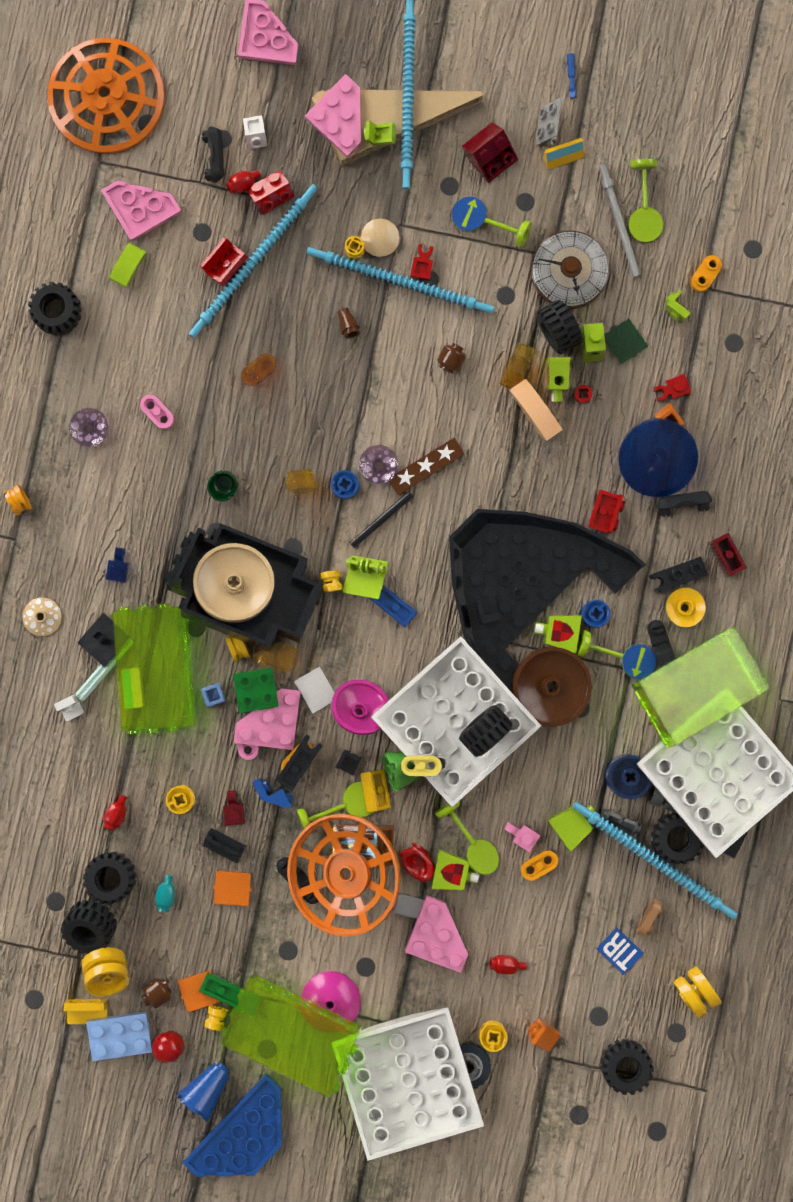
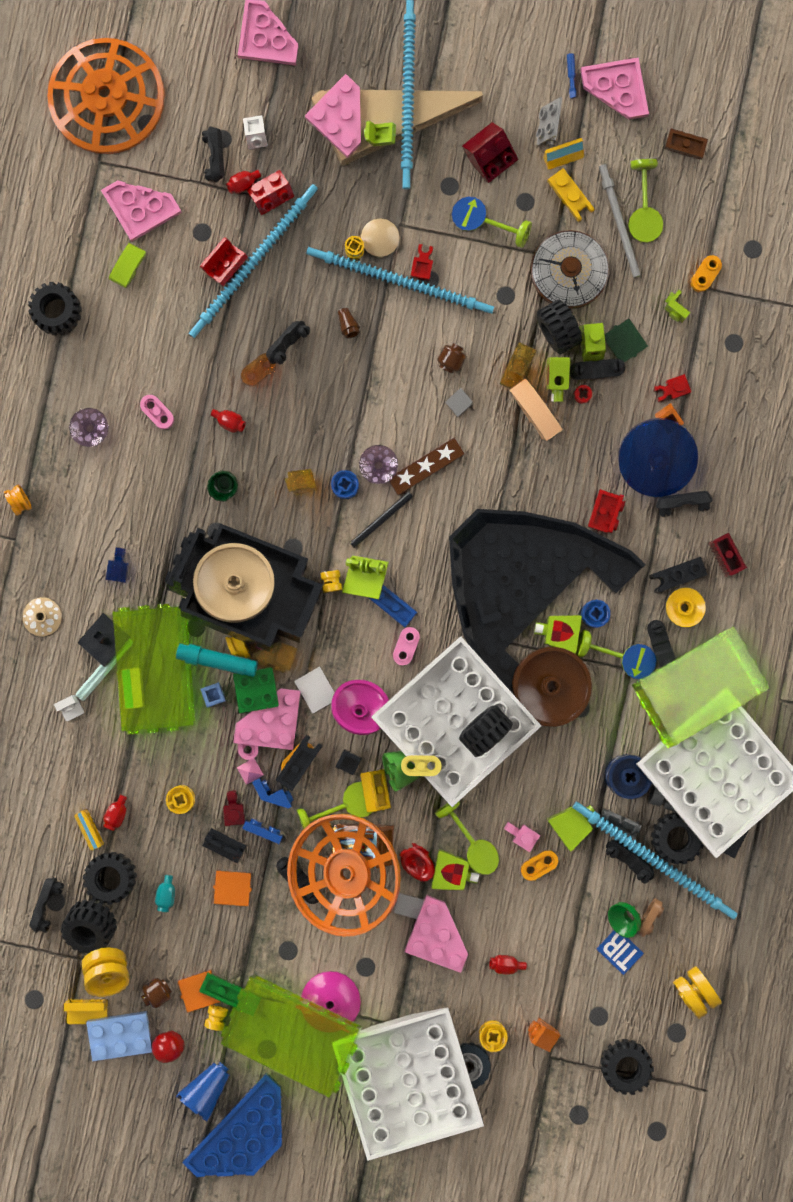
(37, 921): none -> black piece
(89, 829): none -> yellow slope
(197, 655): none -> teal piece
(229, 420): none -> red plant
(250, 771): none -> bright pink slope
(254, 826): none -> blue plate
(277, 351): none -> black piece
(406, 646): none -> bright pink plate
(459, 402): none -> light grey slope
(569, 193): none -> yellow hinge
(597, 369): none -> black piece
(618, 86): none -> bright pink plate
(622, 922): none -> green piece
(635, 863): none -> black piece
(686, 144): none -> reddish brown plate

